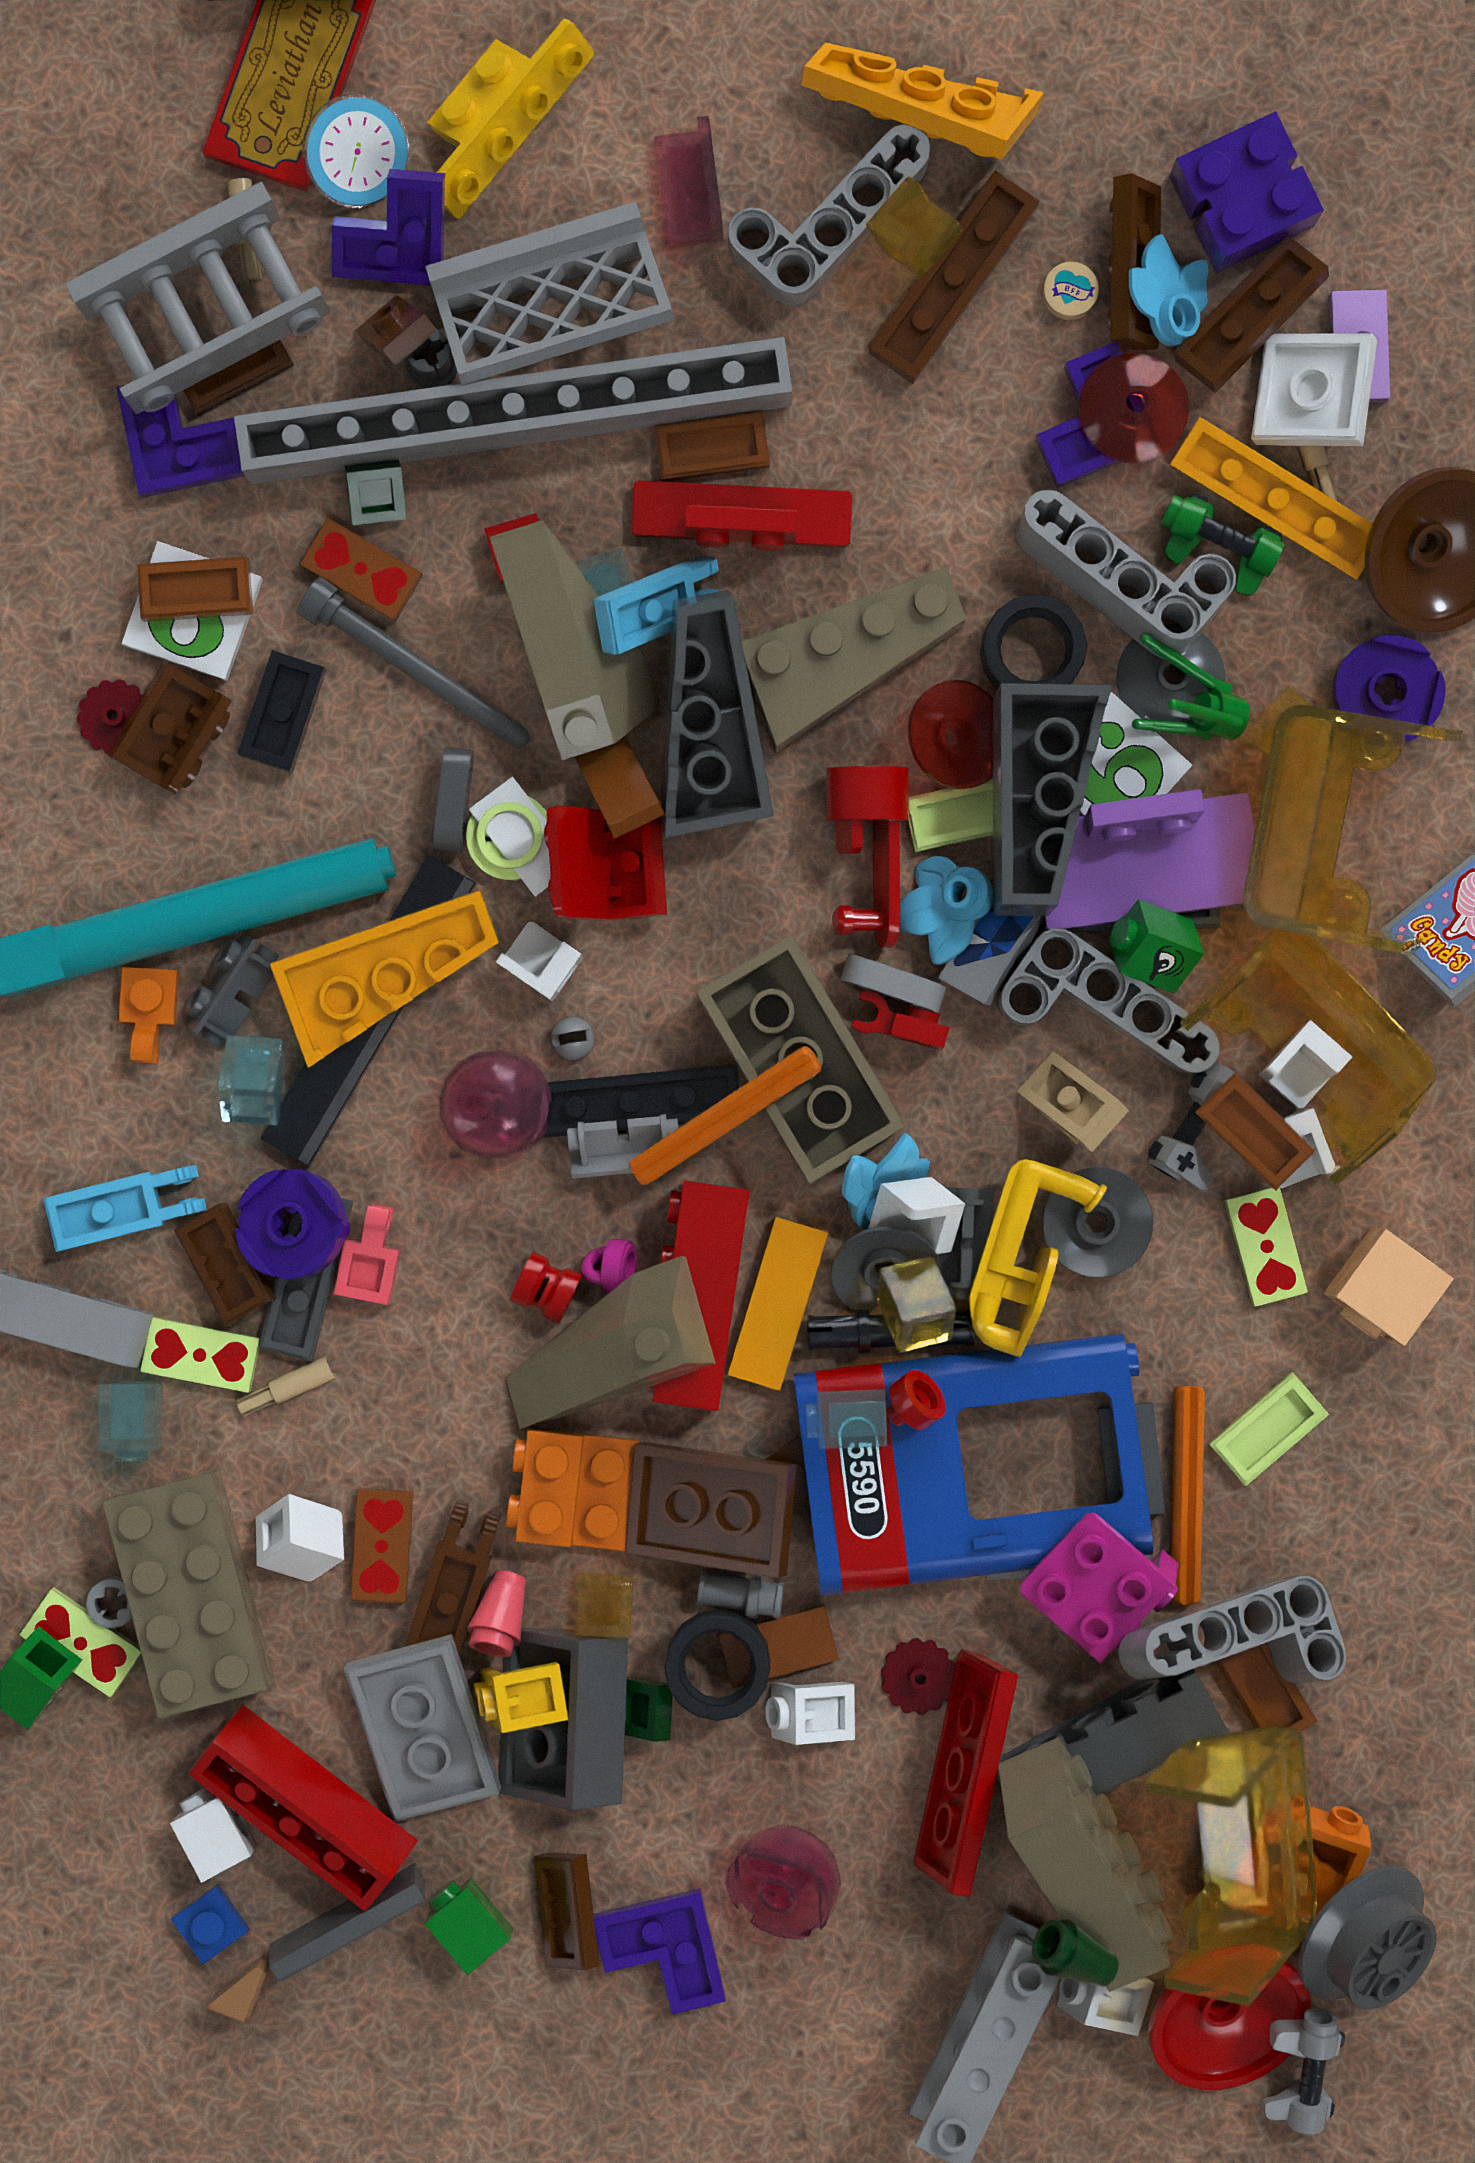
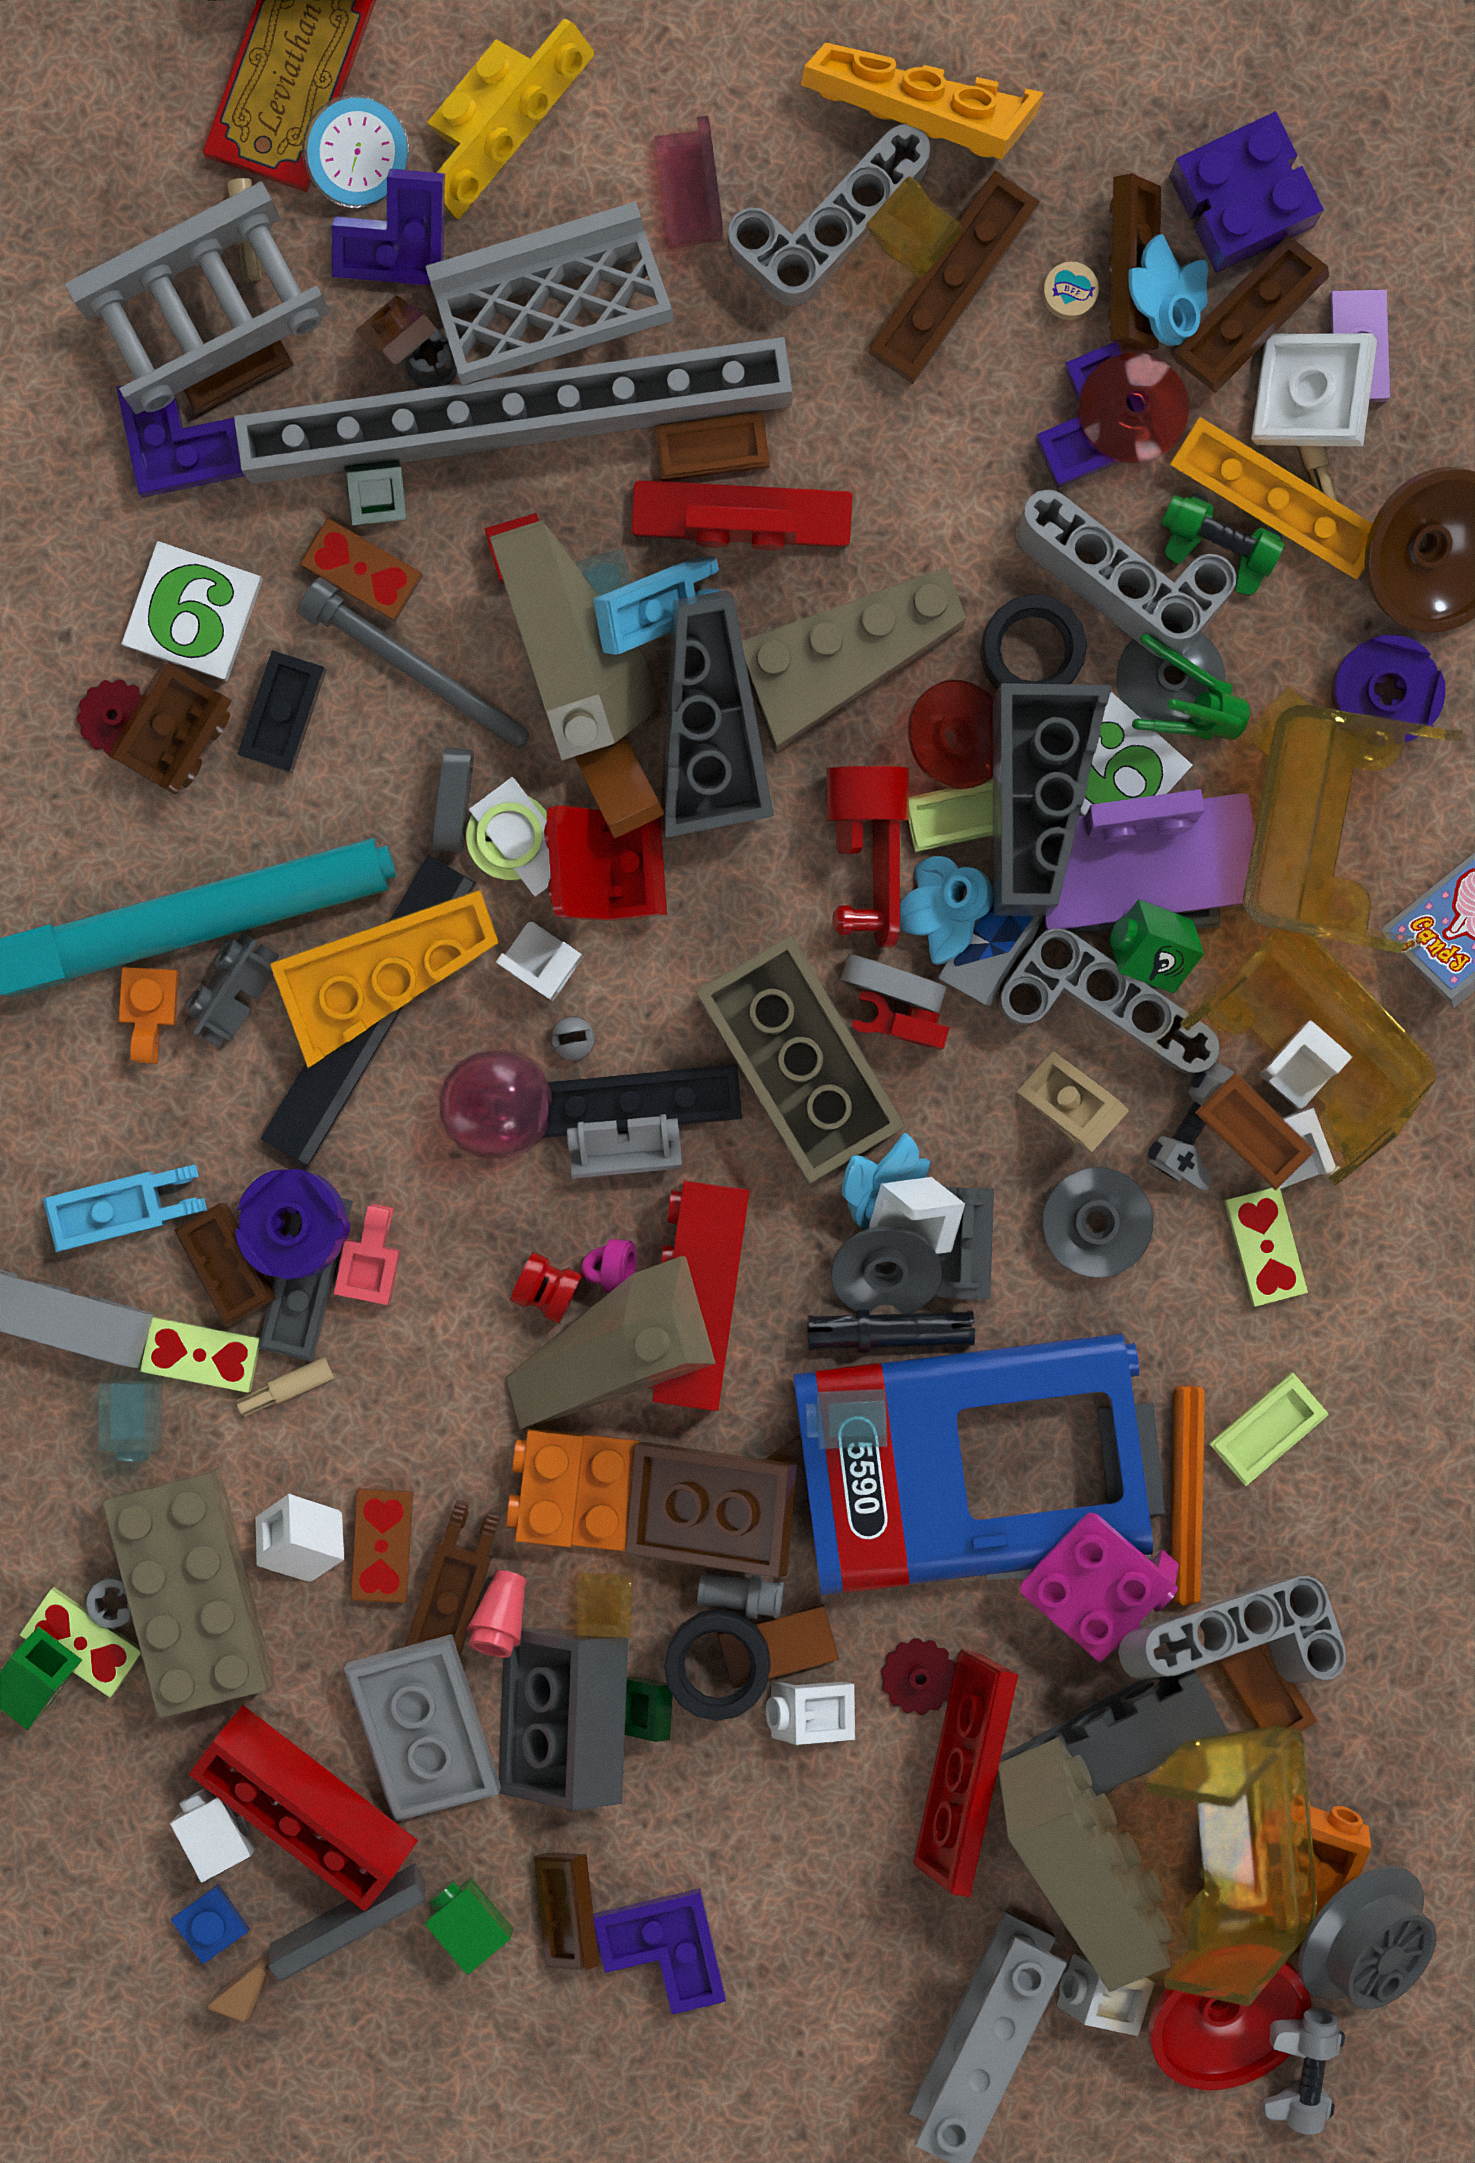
(195, 589): dark orange tile -> none
(252, 1080): clear light blue brick -> none
(520, 1697): yellow bracket -> none
(725, 1115): orange axle -> none
(777, 1303): light orange tile -> none
(785, 1881): clear pink cylinder -> none
(915, 1401): red tile -> none
(916, 1304): clear yellow panel -> none
(996, 1271): yellow piece -> none
(1072, 1954): dark green cone -> none
(1387, 1287): light nougat head -> none

